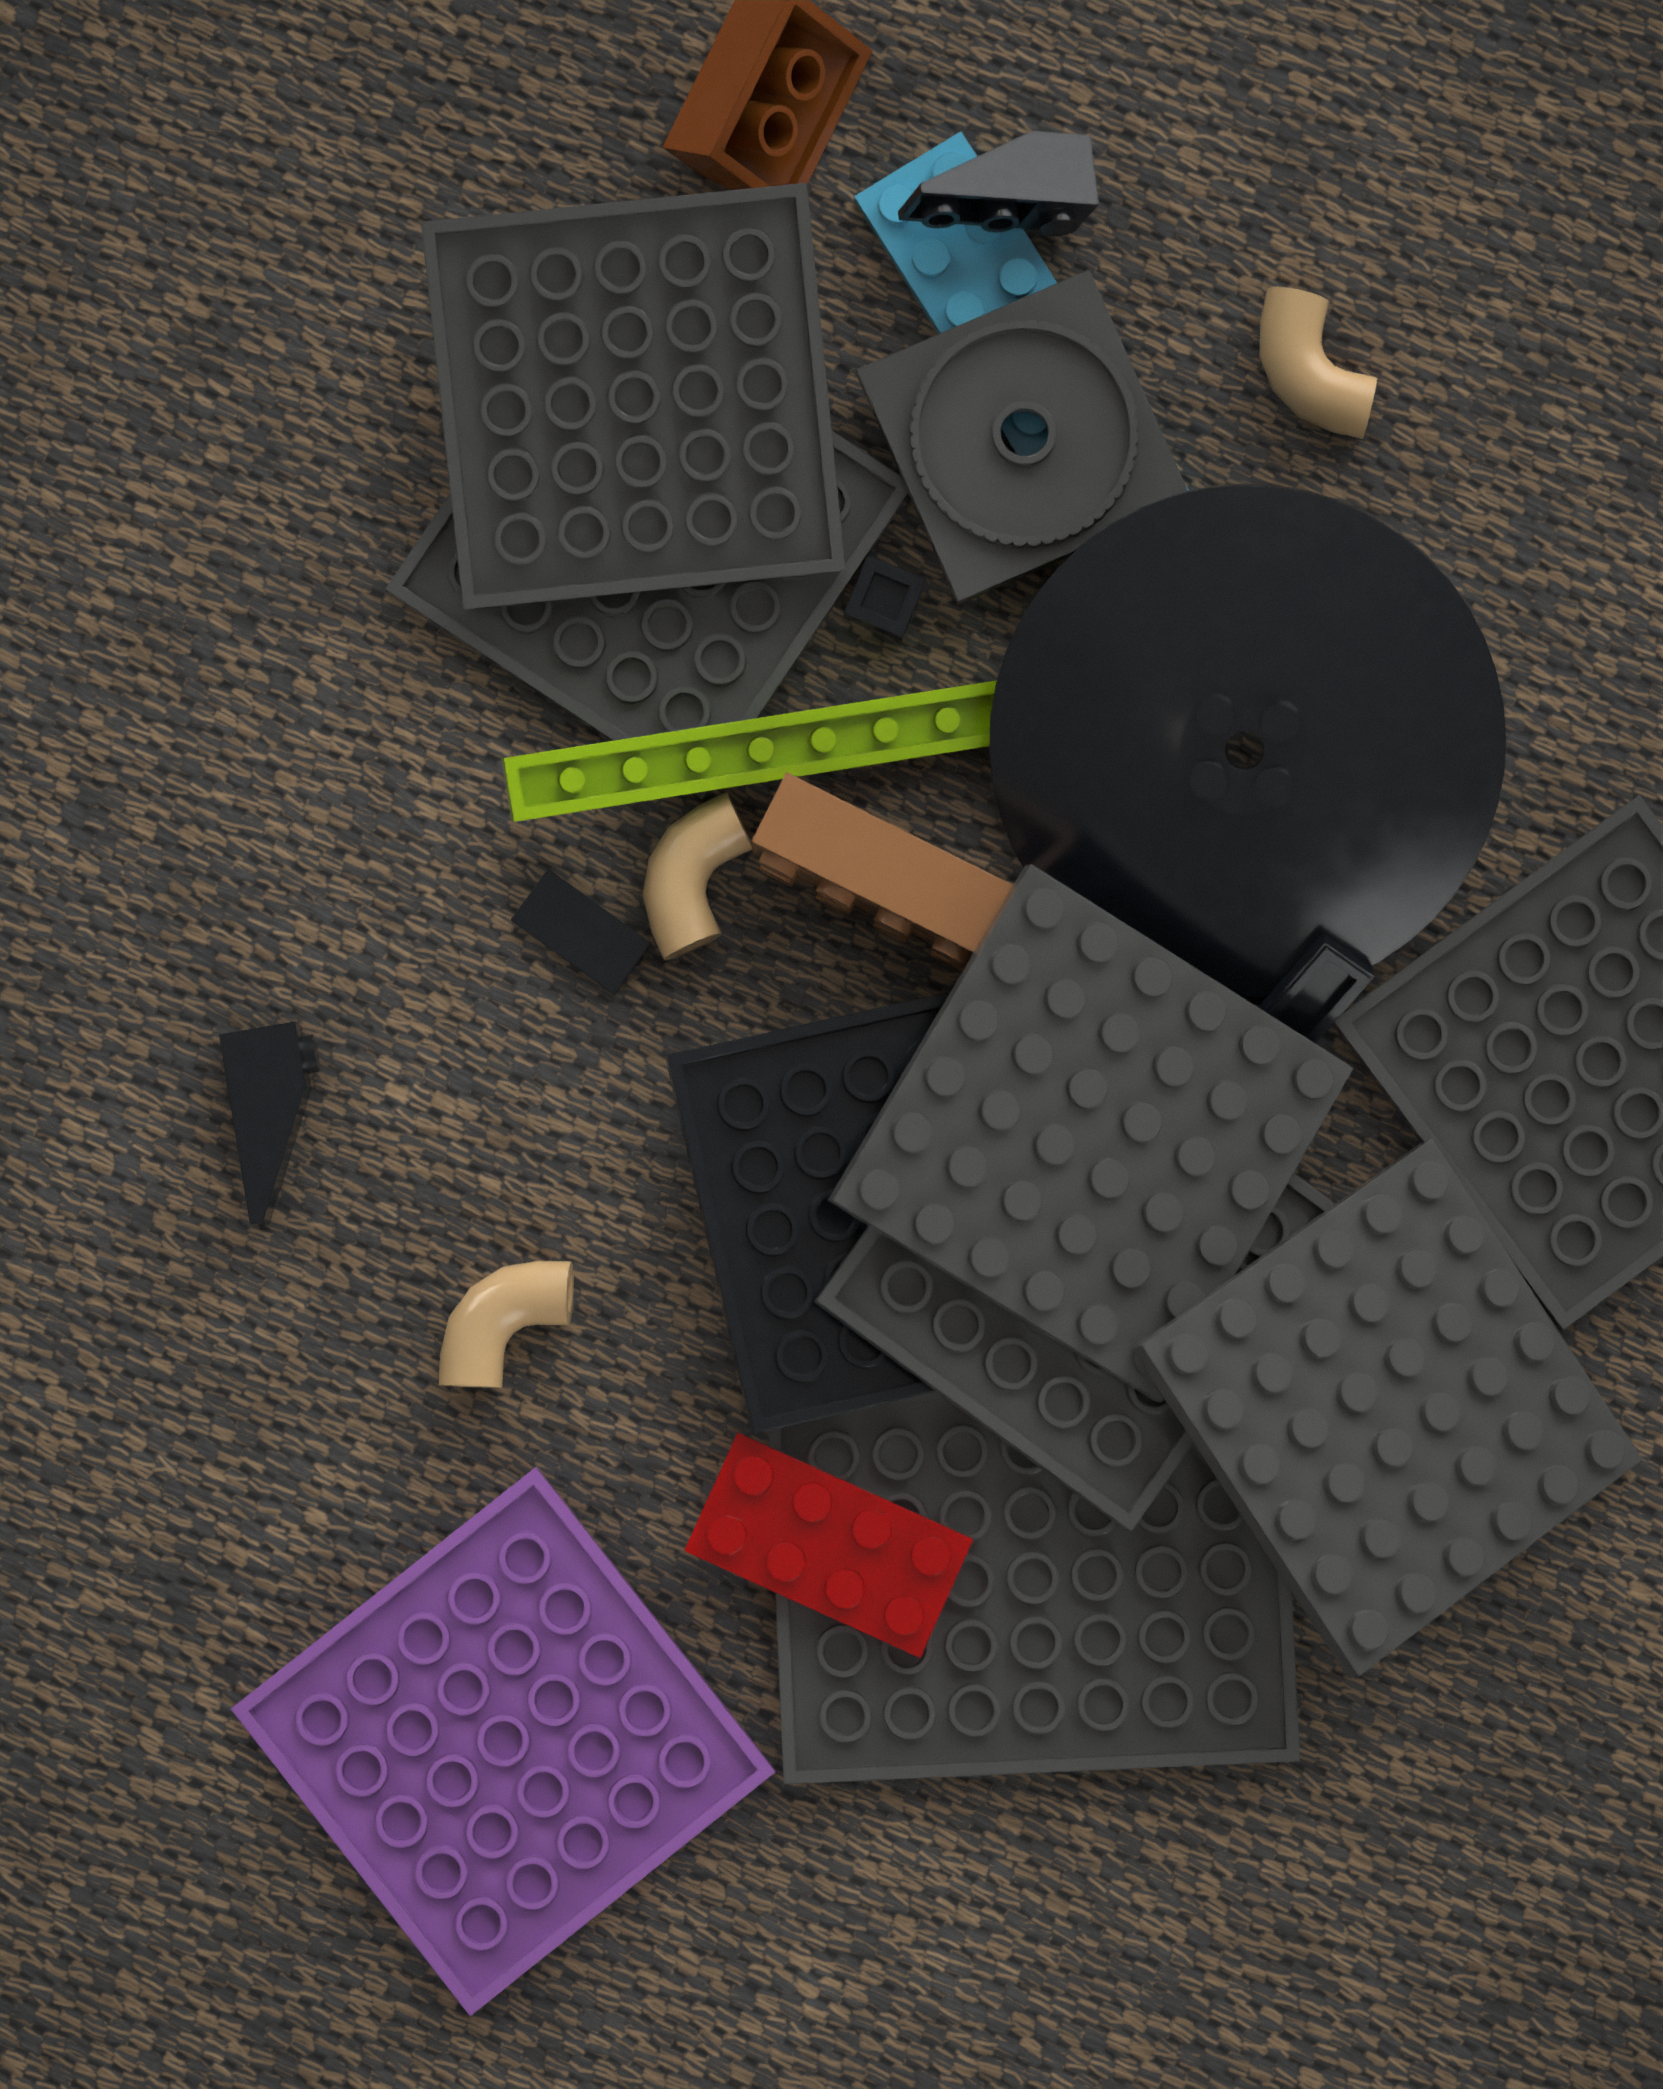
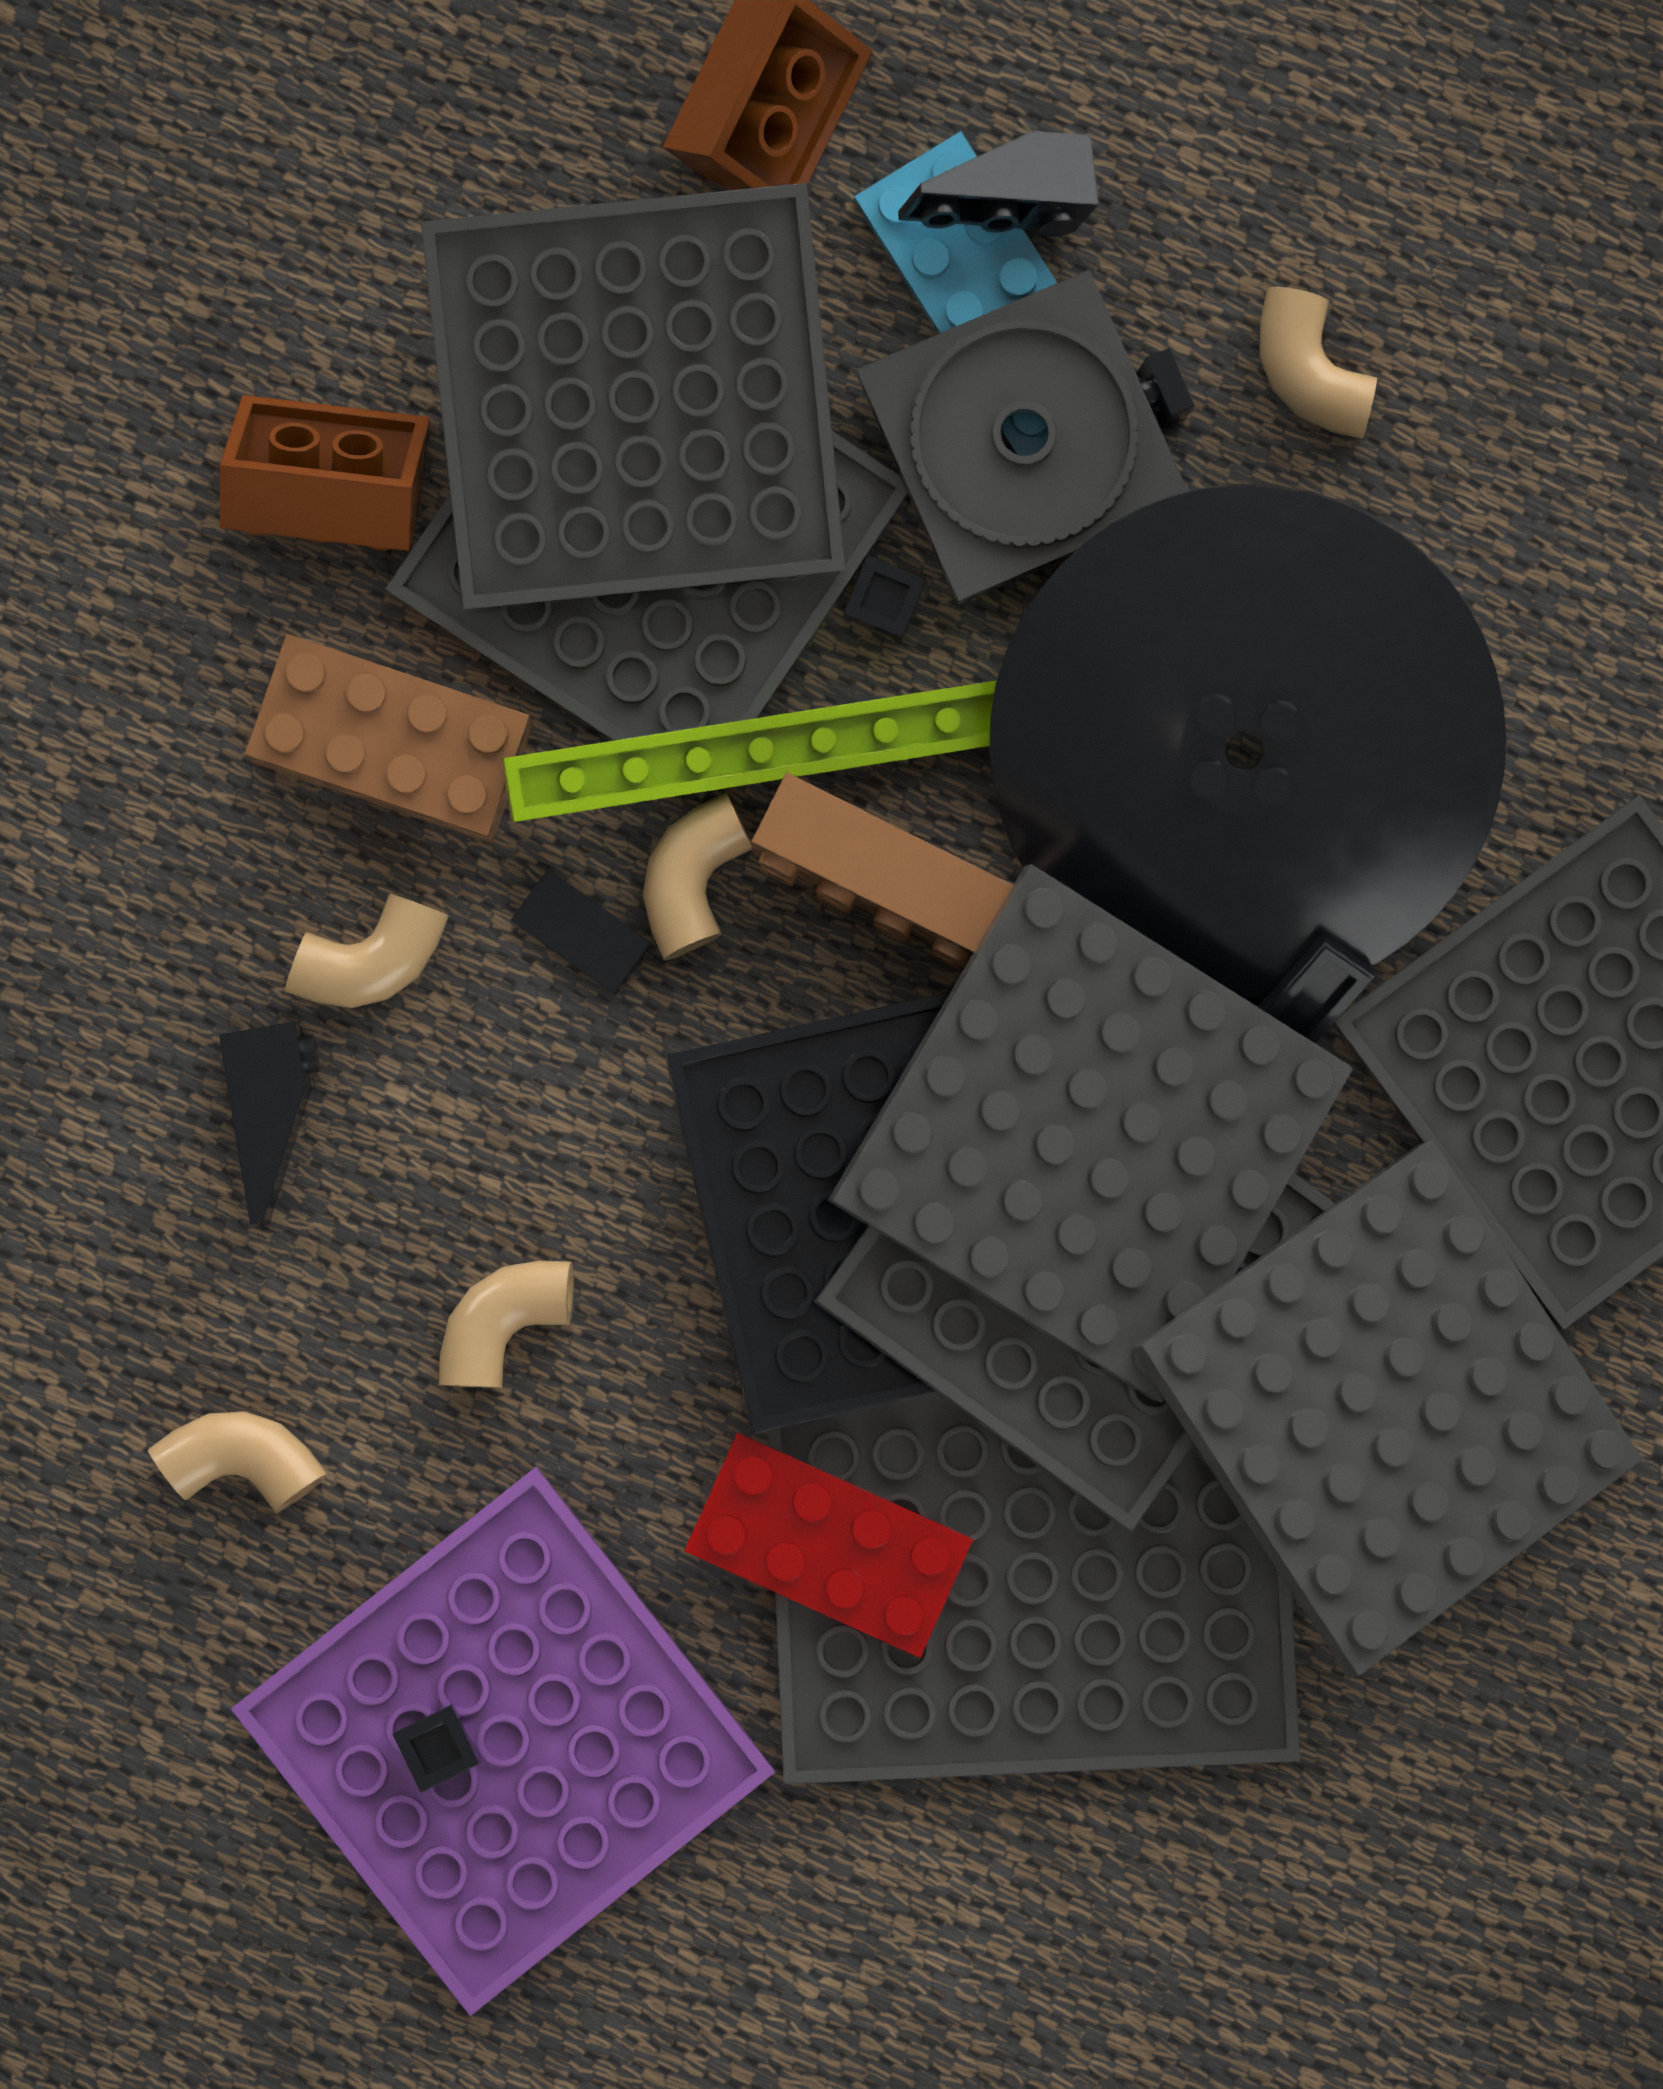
(241, 1447): none -> tan cylinder
(323, 473): none -> dark orange slope
(370, 968): none -> tan cylinder
(387, 738): none -> medium nougat brick
(436, 1748): none -> black plate
(1165, 388): none -> black plate

